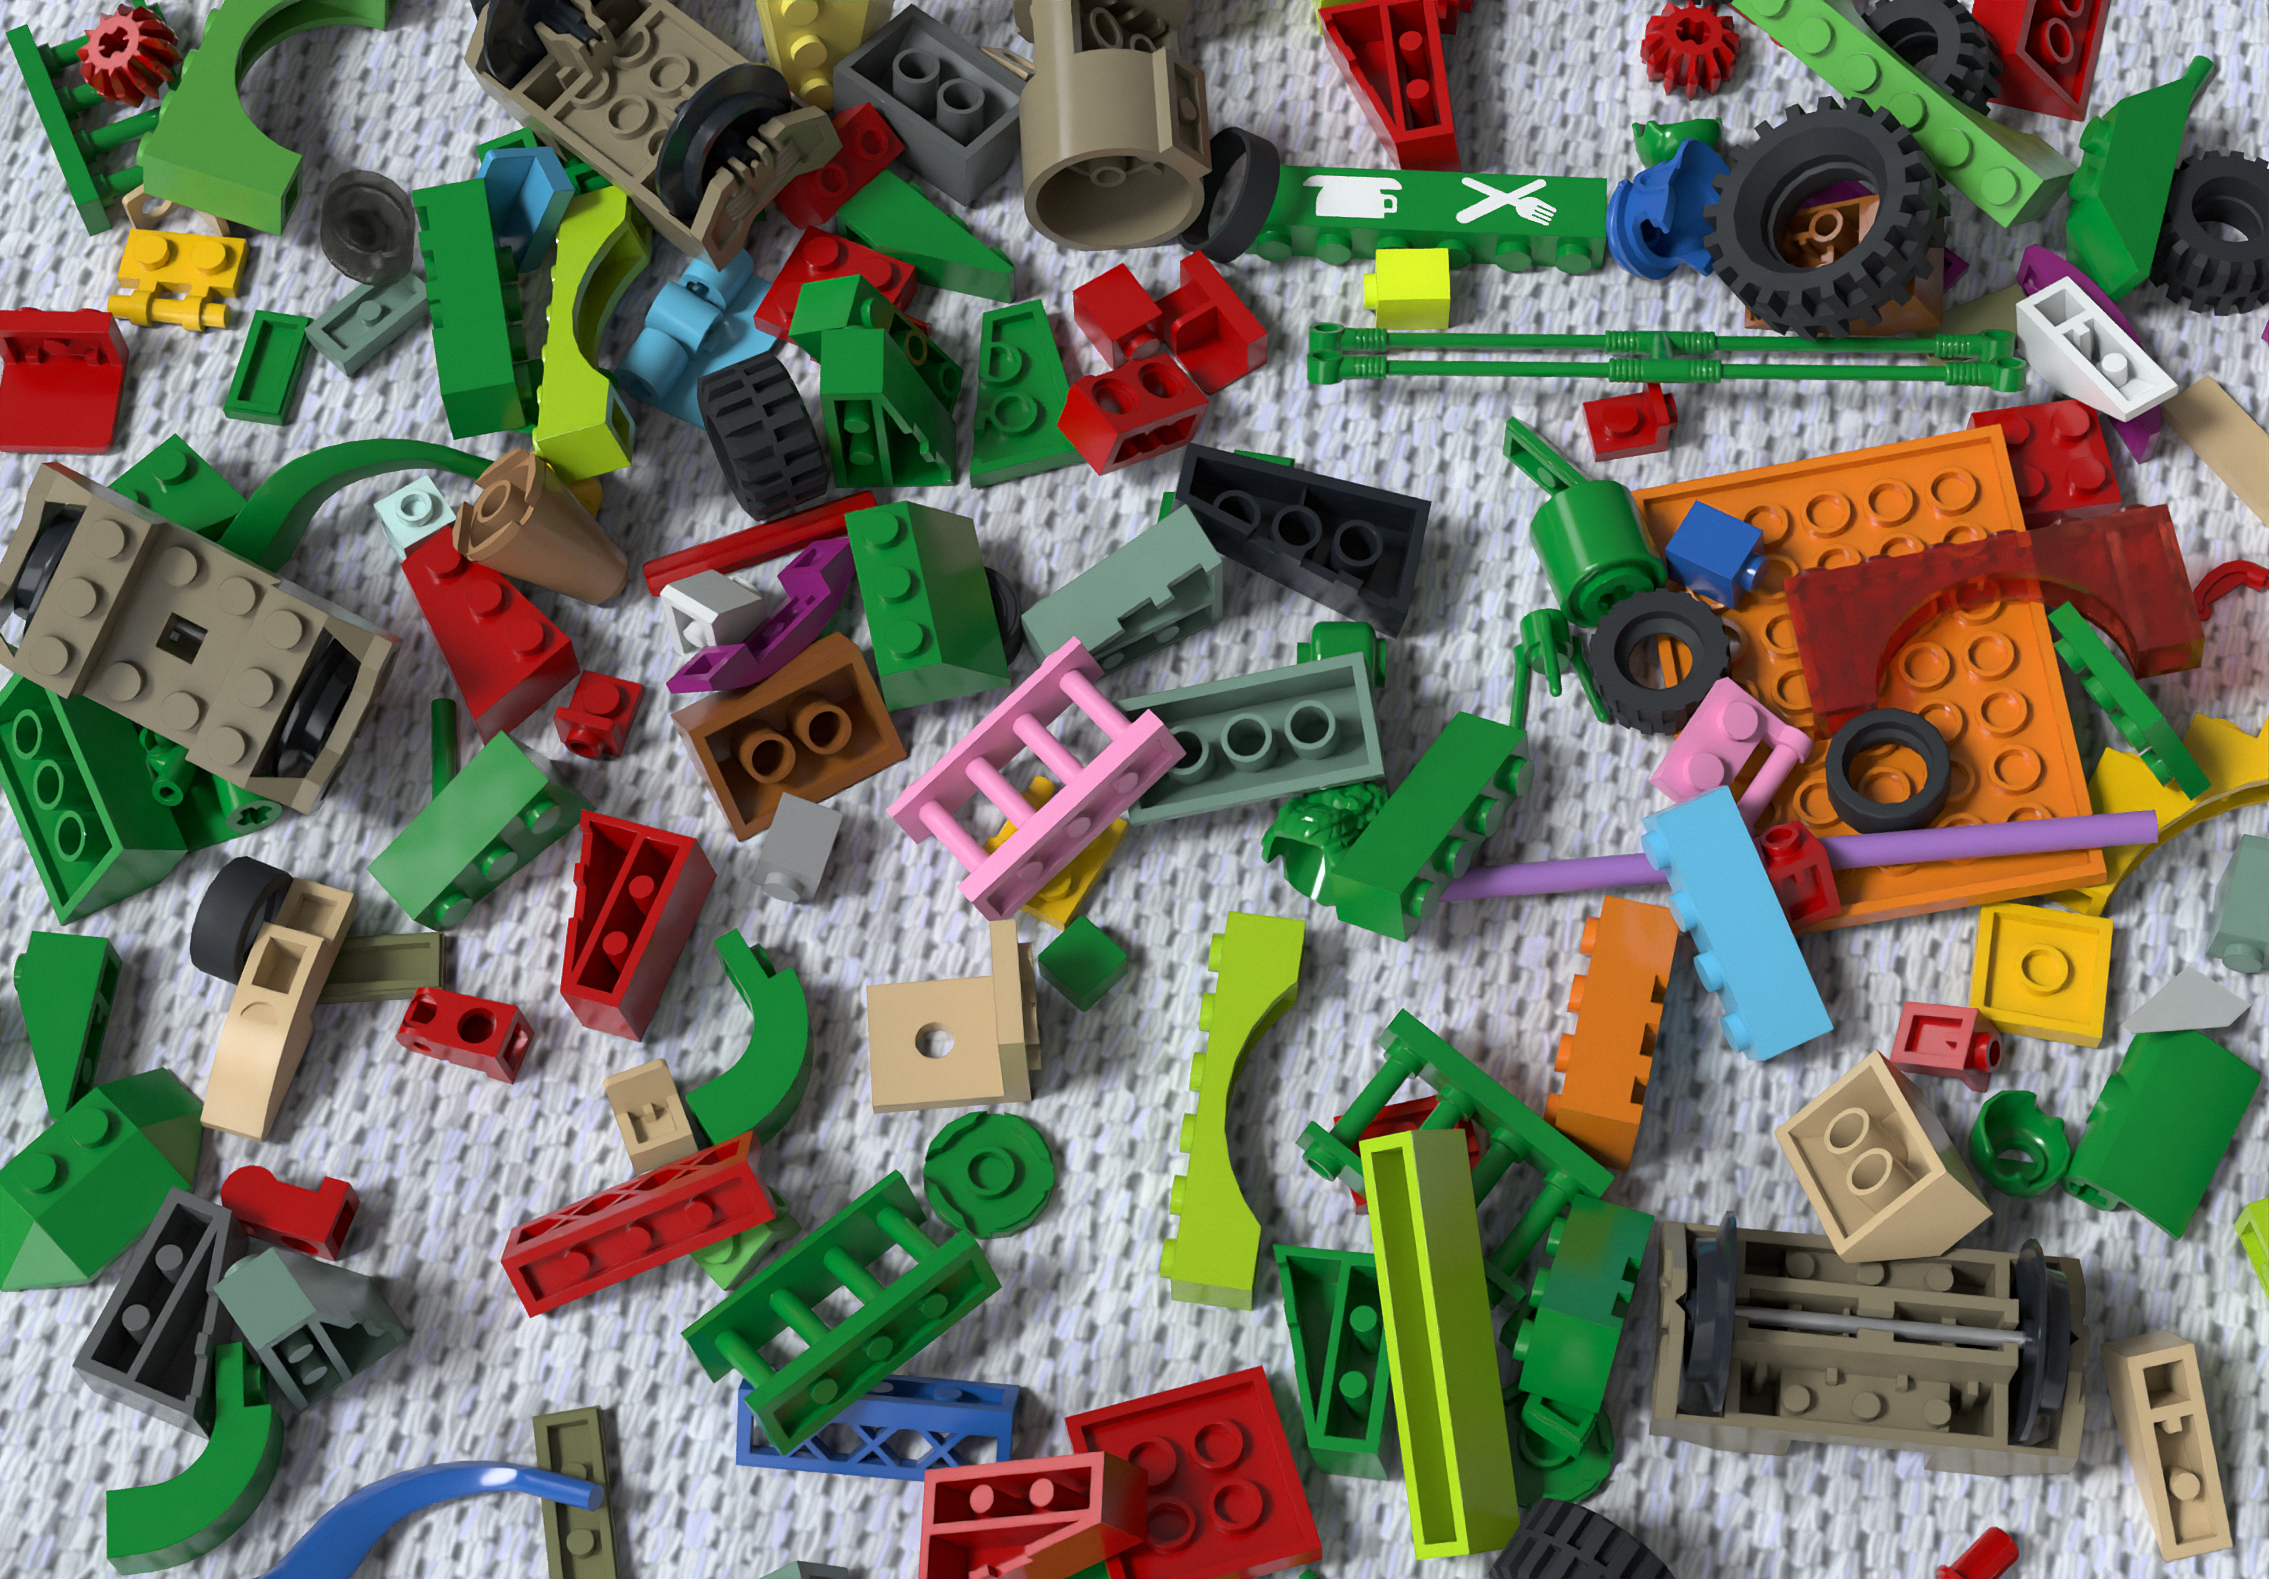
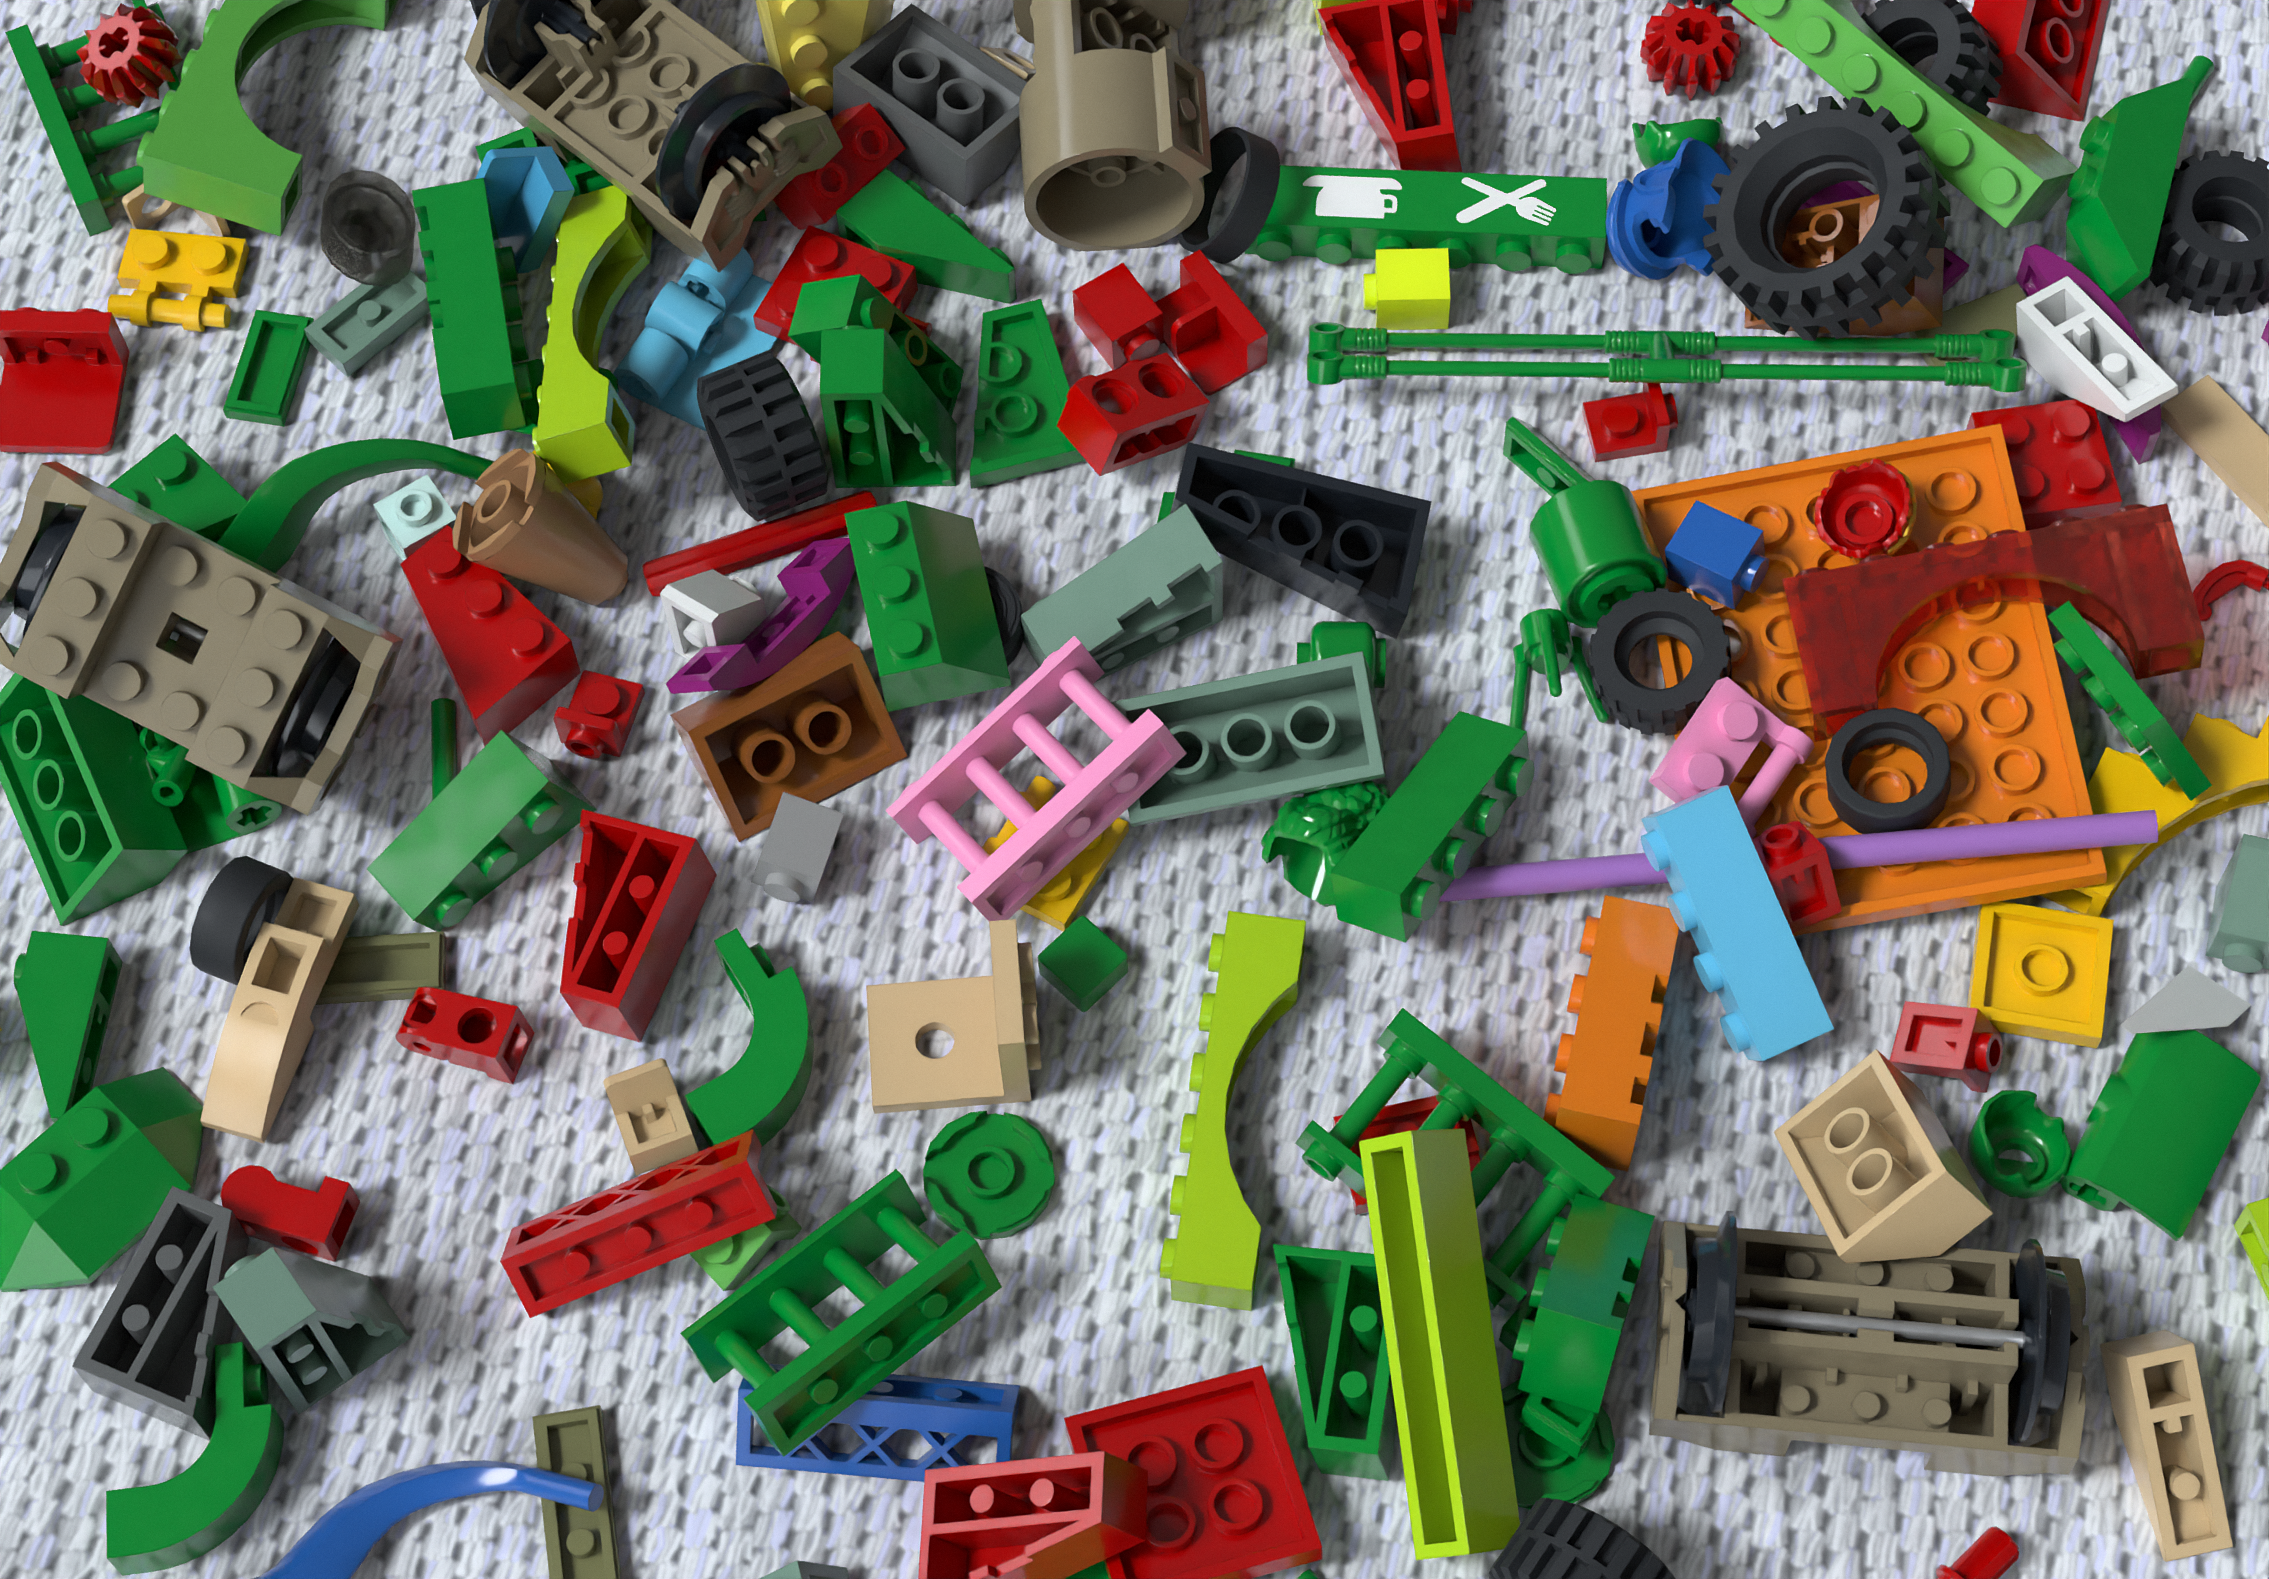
(1866, 510): none -> red hair

